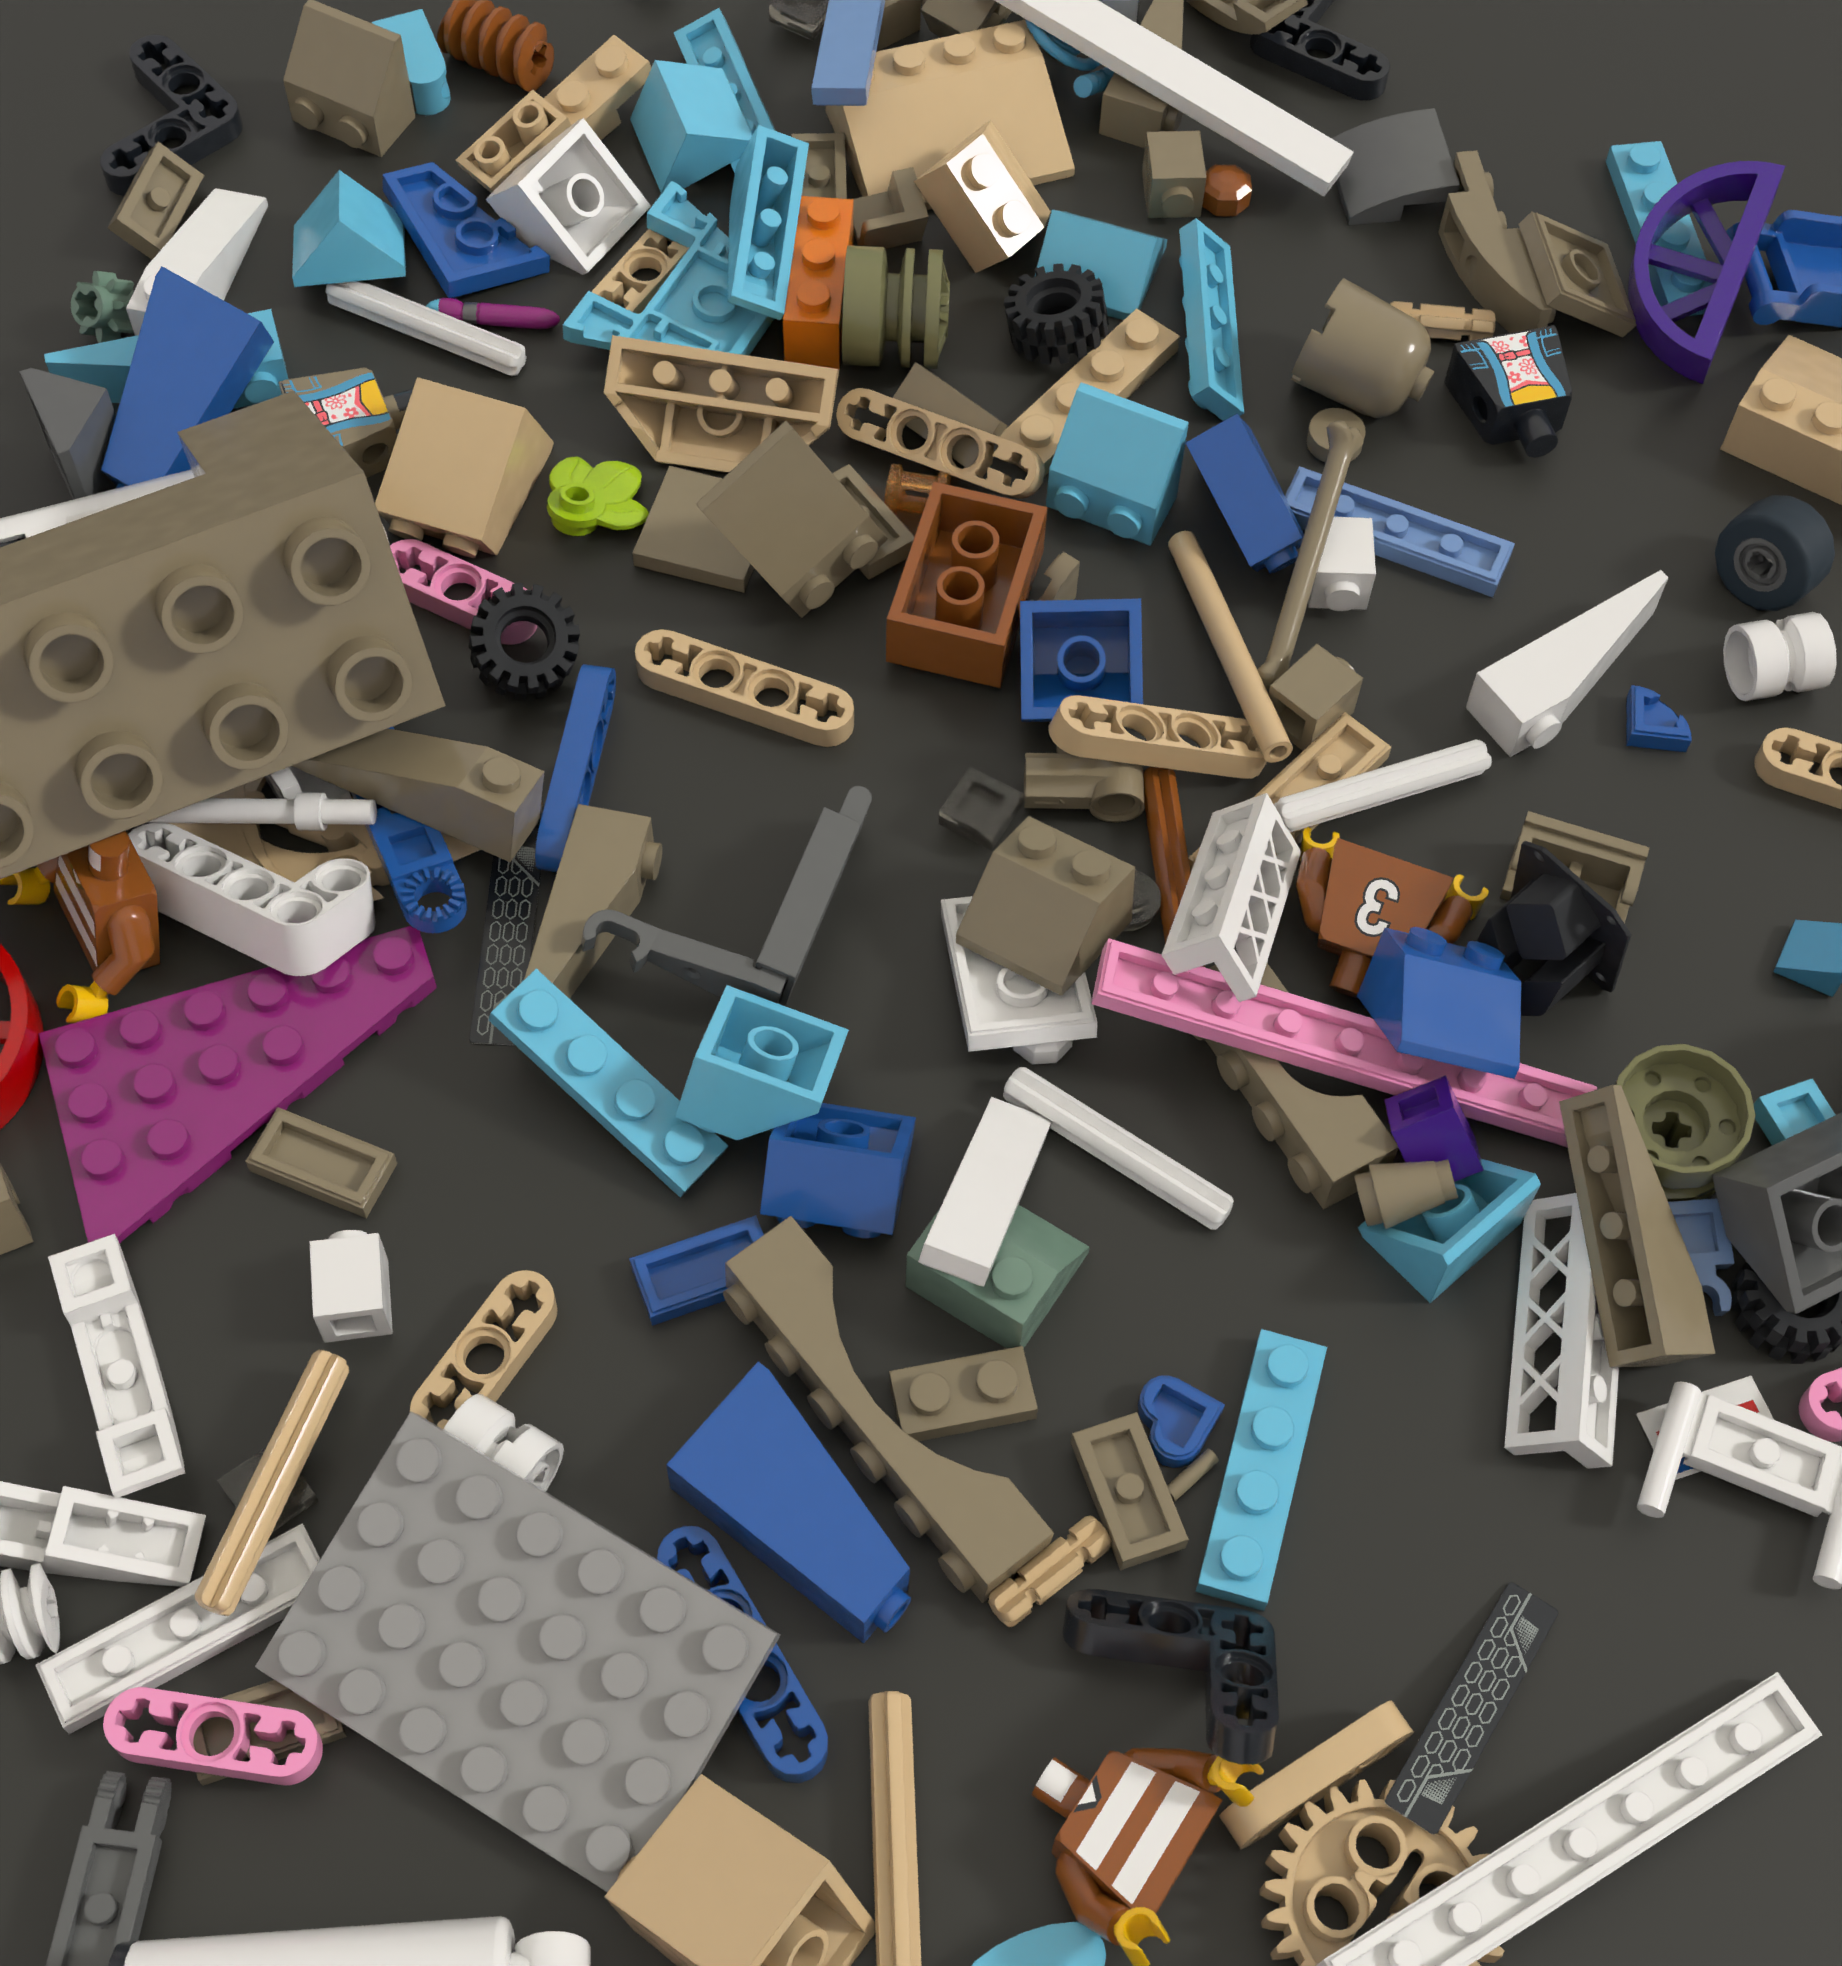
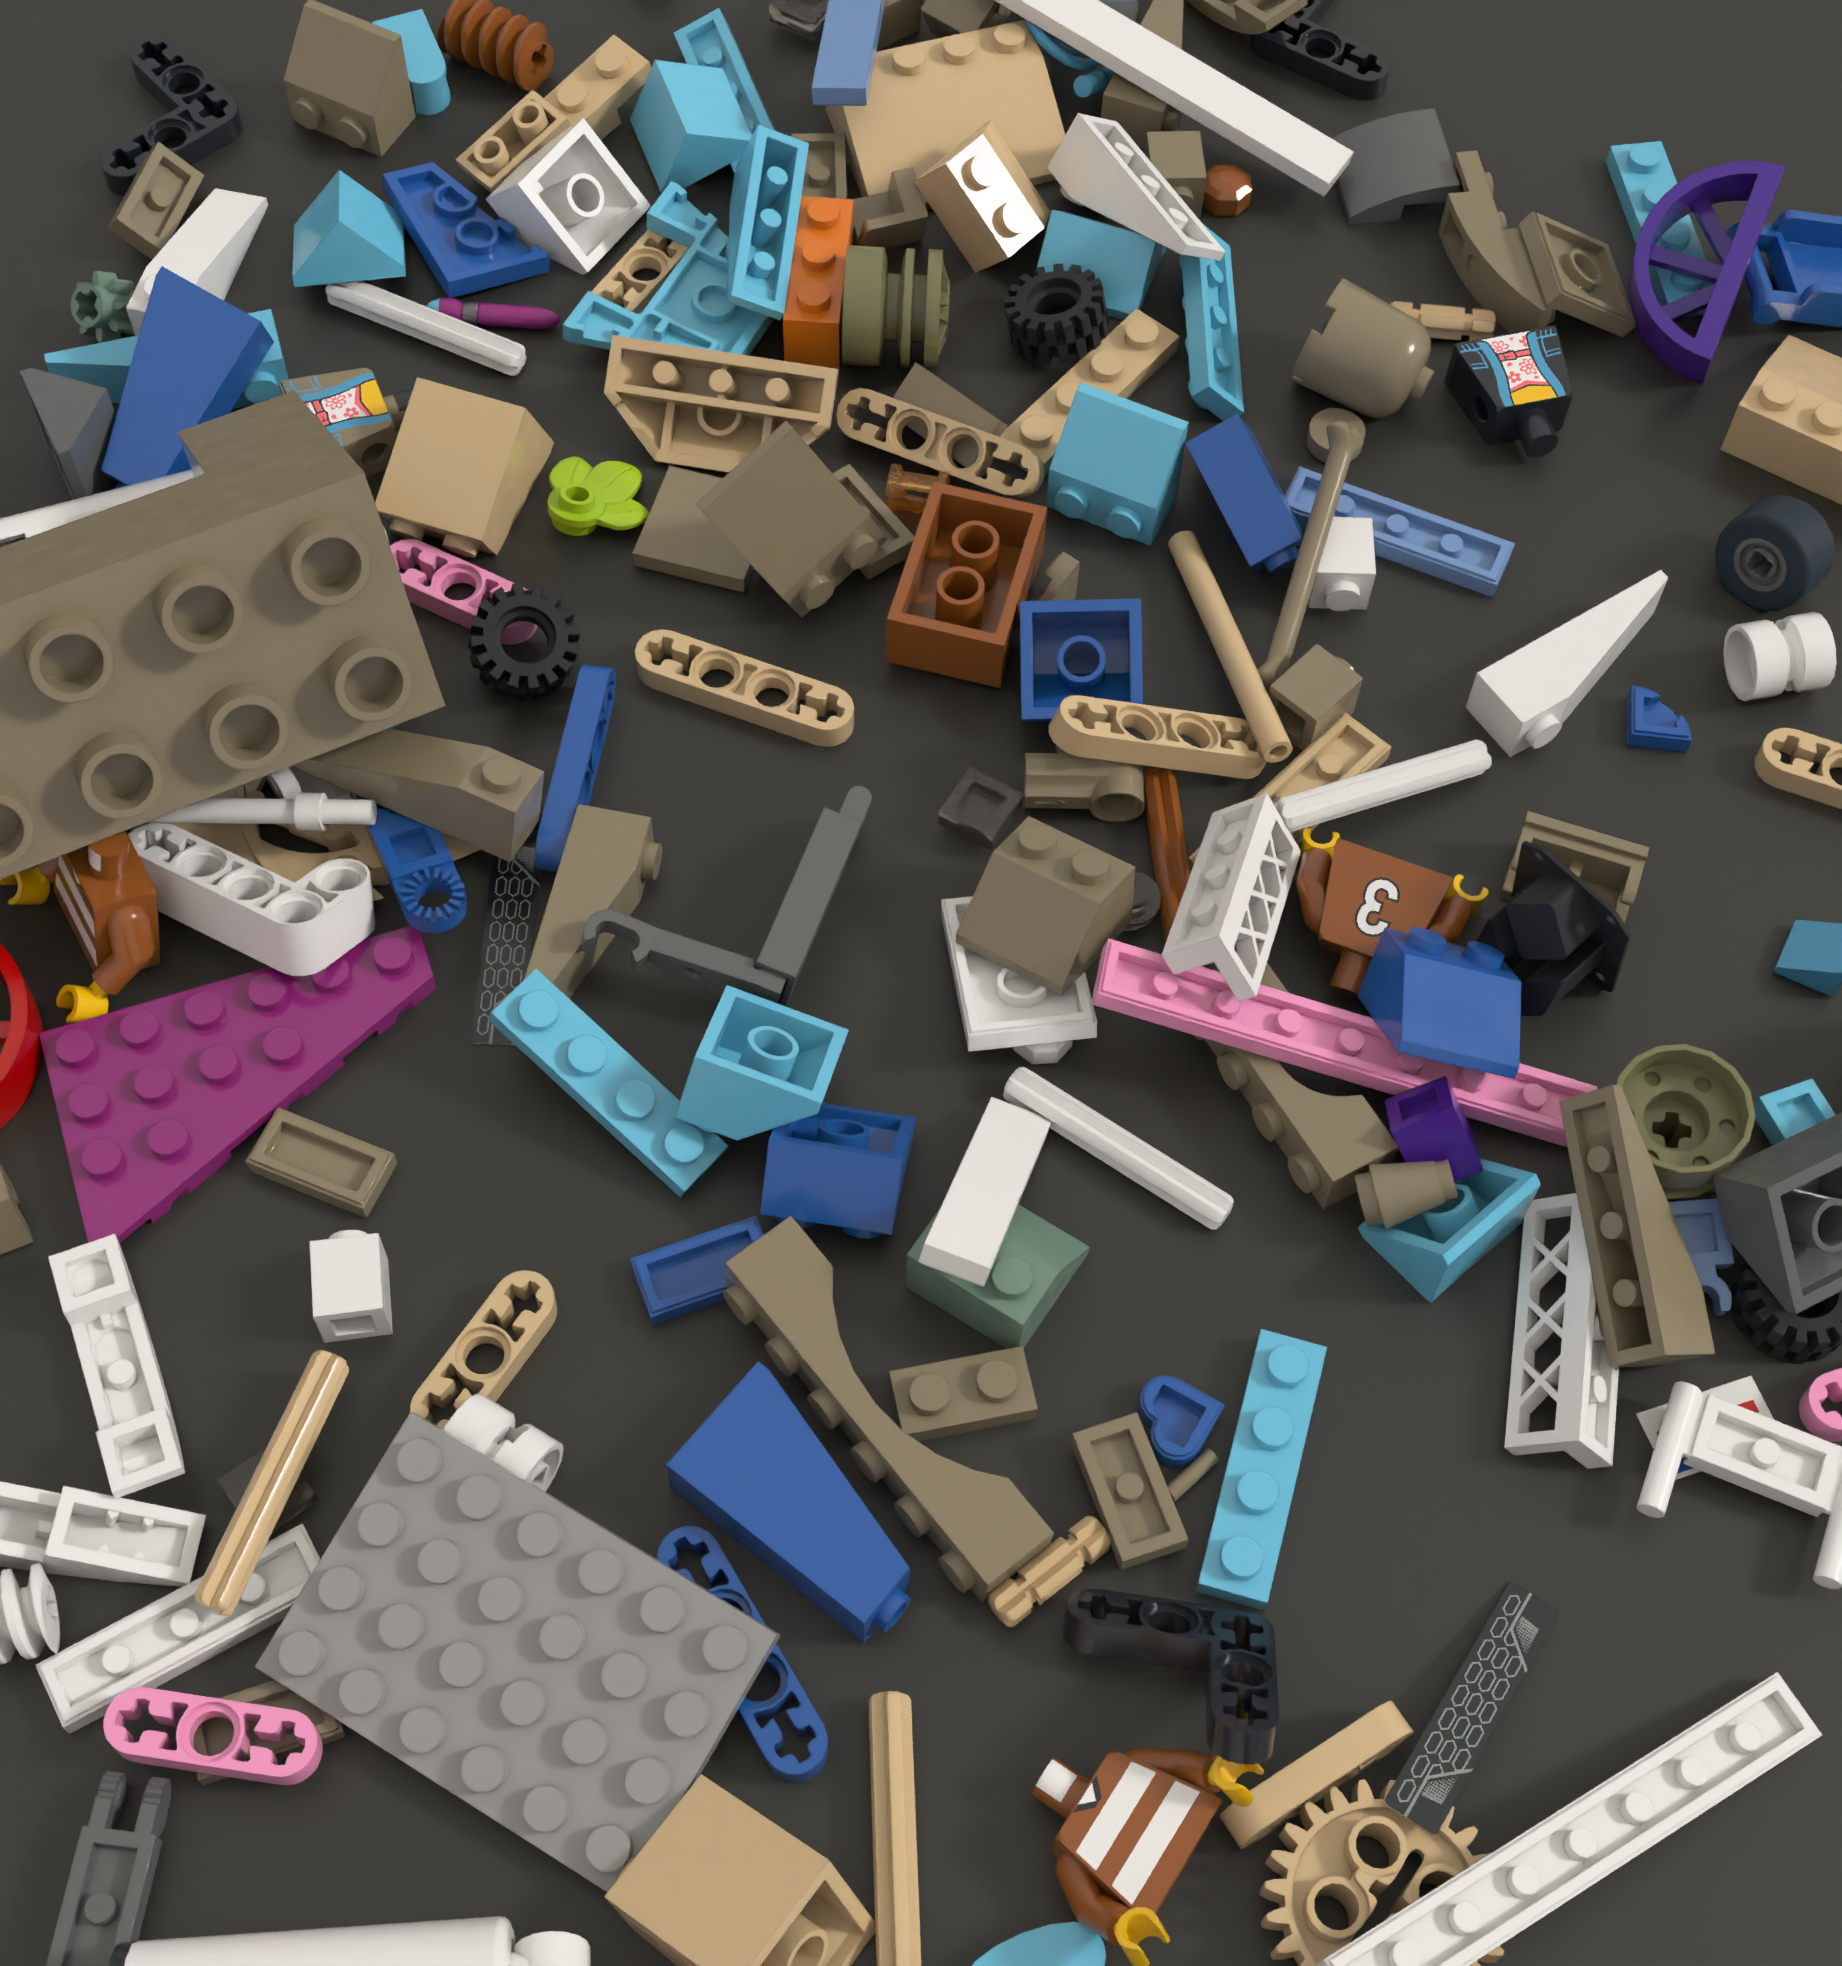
(1112, 176): none -> white slope

